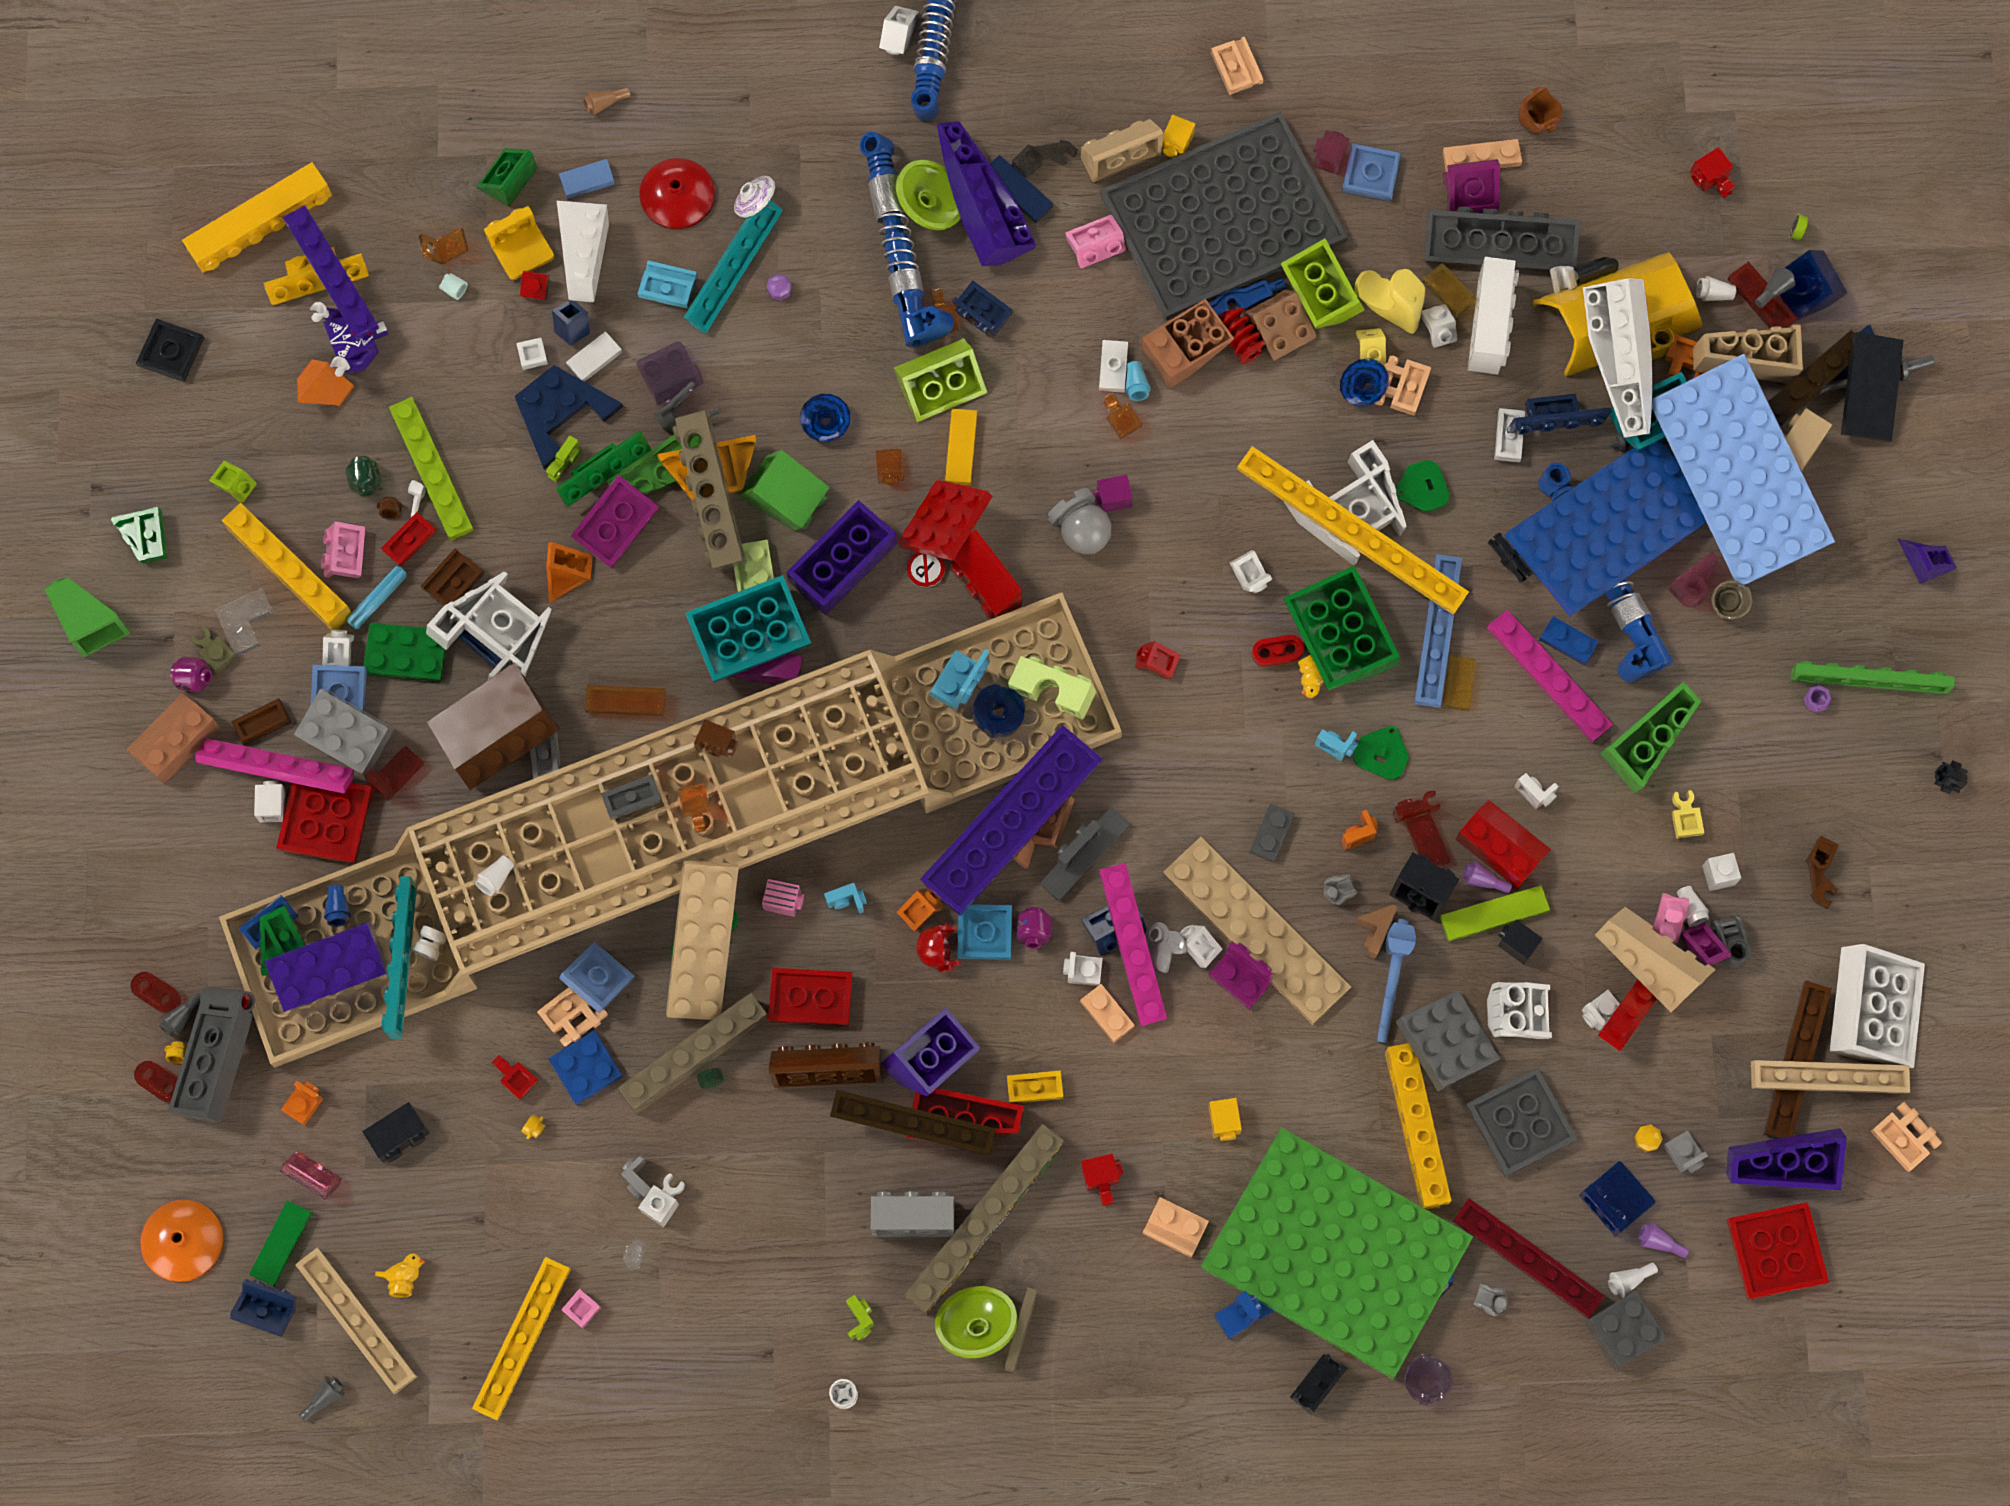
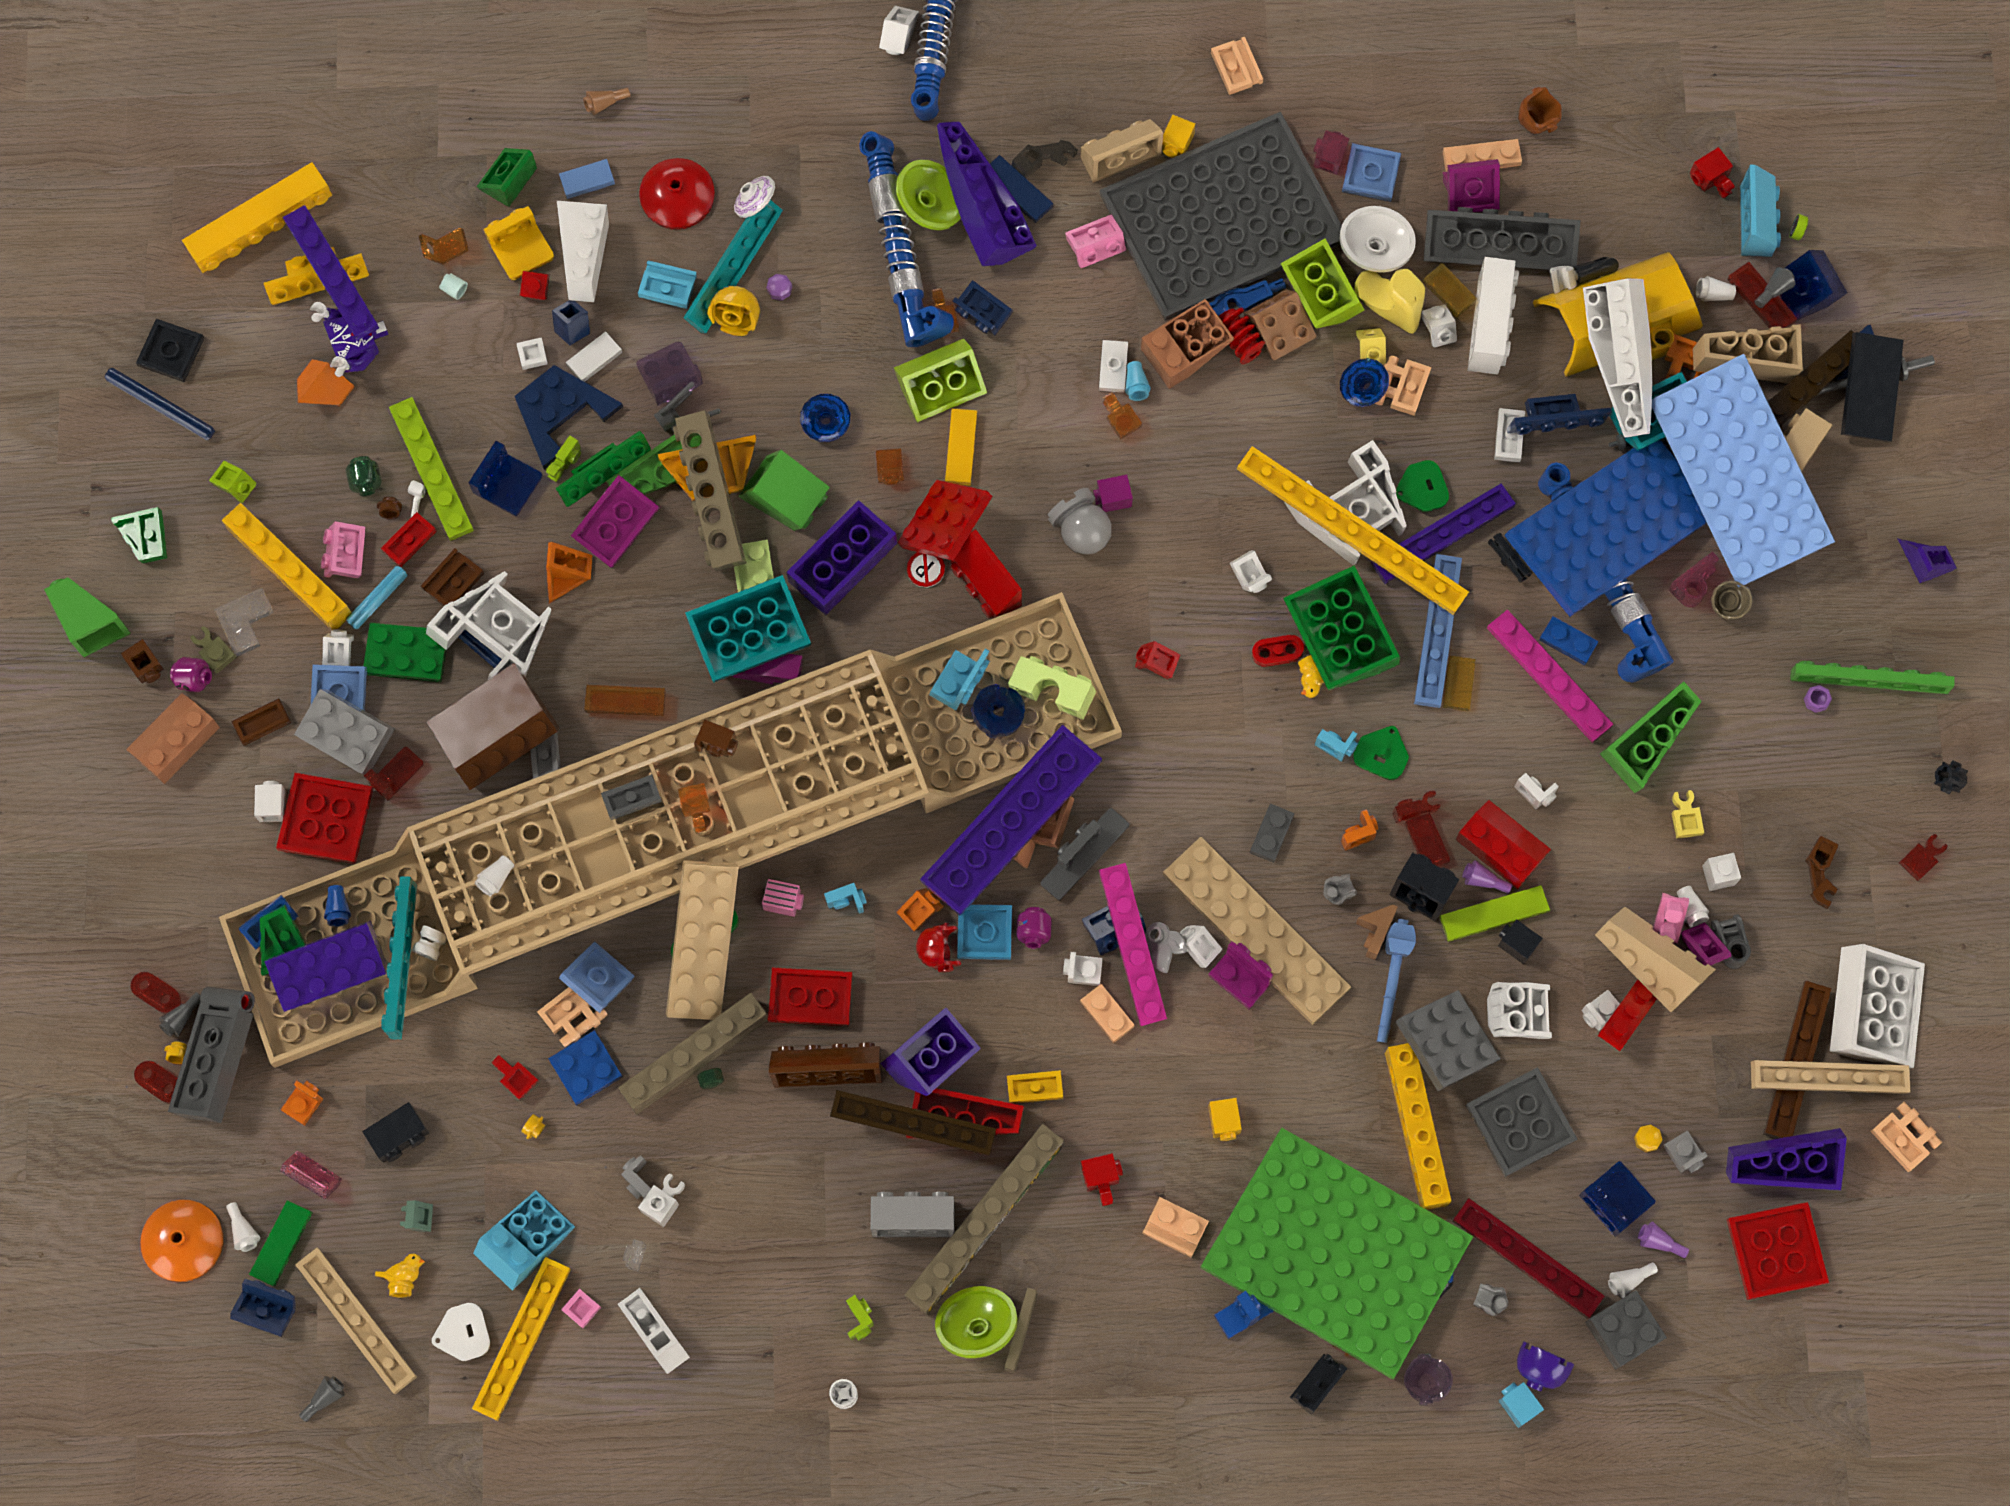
(137, 656): none -> reddish brown brick
(159, 403): none -> dark blue axle
(244, 1235): none -> white cone
(275, 765): dark pink plate -> none
(417, 1216): none -> sand green tile
(454, 1334): none -> white piece
(504, 480): none -> clear blue bracket
(522, 1239): none -> medium azure slope
(653, 1330): none -> white slope
(734, 310): none -> yellow cylinder
(1378, 229): none -> white dish
(1454, 526): none -> dark purple plate
(1520, 1403): none -> medium azure brick
(1542, 1367): none -> dark purple cylinder
(1759, 213): none -> medium azure slope
(1921, 859): none -> clear red plate

